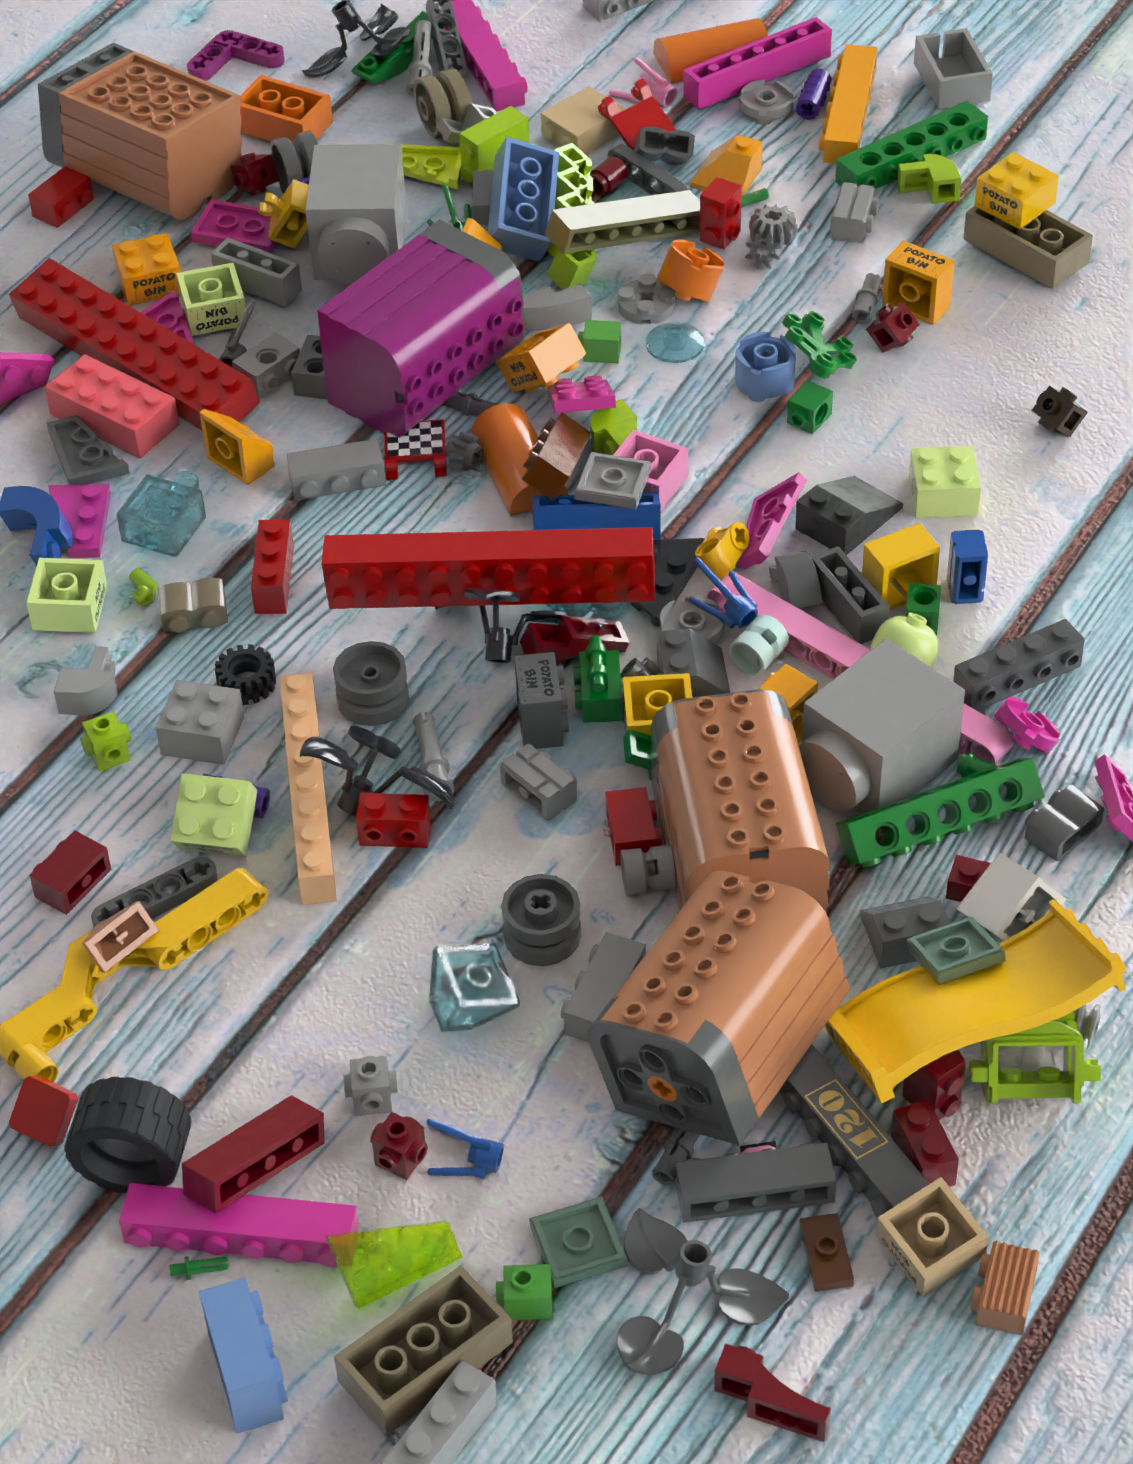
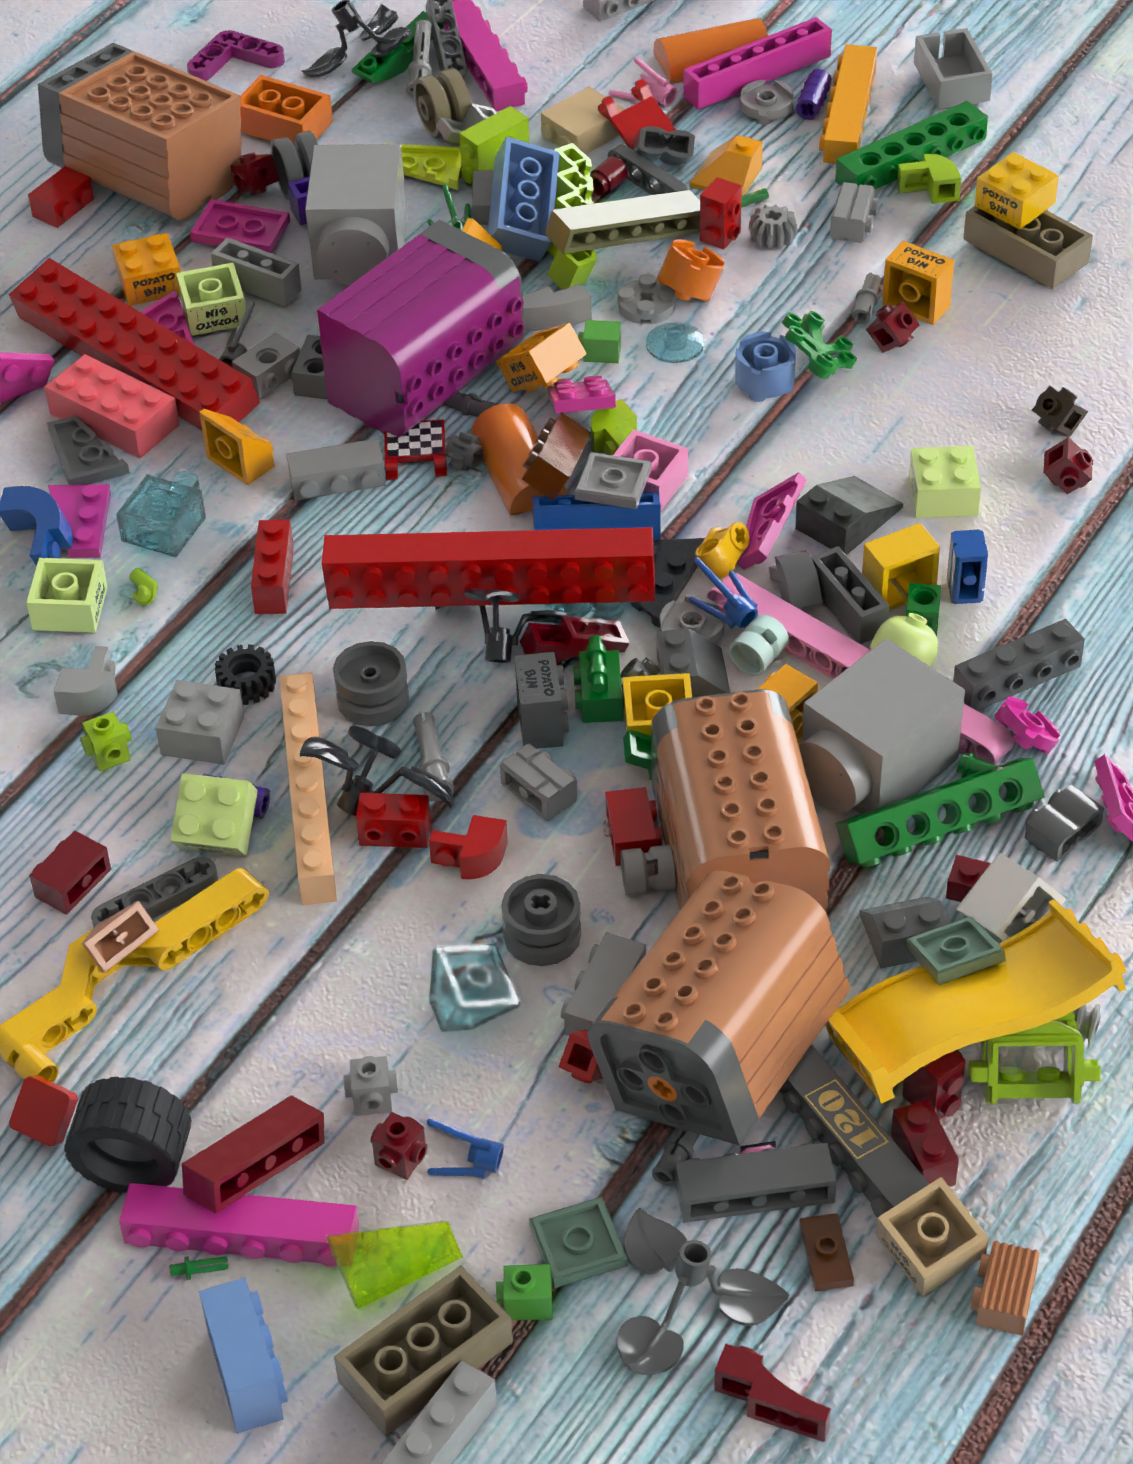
(193, 605): dark tan brick -> none
(287, 215): yellow brick -> none
(474, 853): none -> red brick
(579, 1058): none -> red brick
(761, 243): dark grey gear -> none
(809, 407): green brick -> none
(1068, 465): none -> dark red brick

